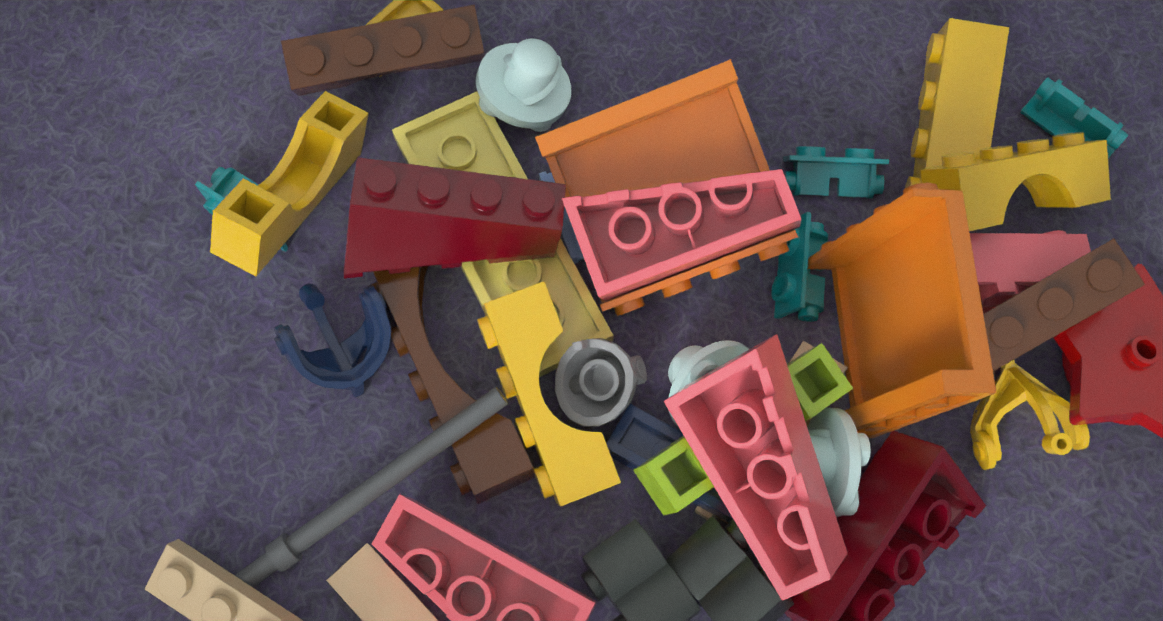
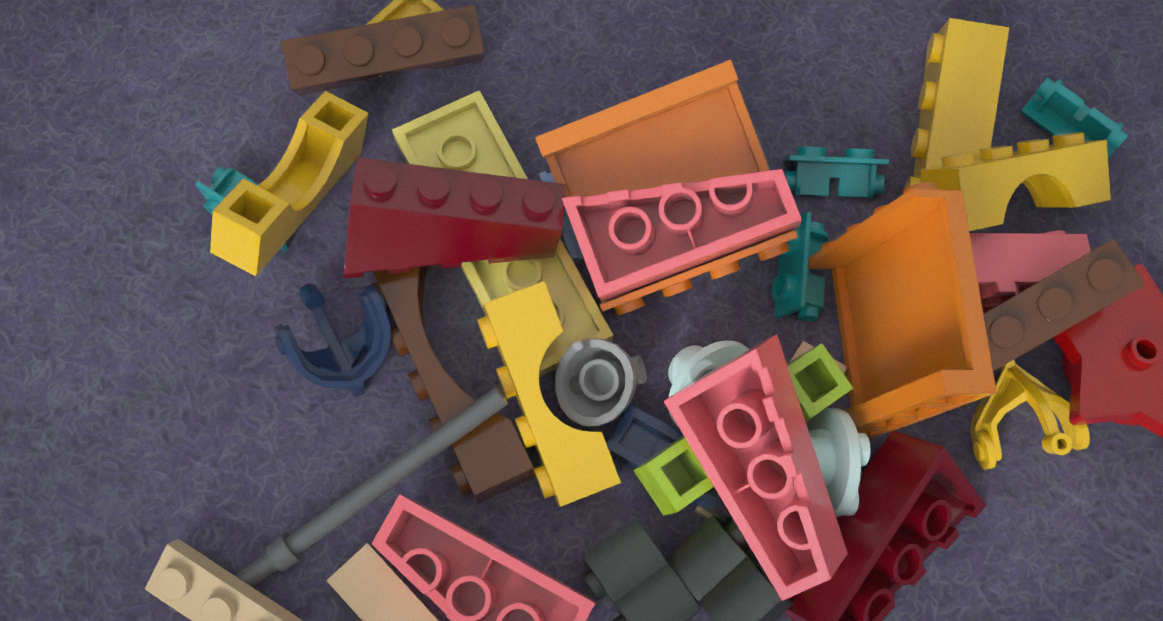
(523, 84): light aqua plate -> none

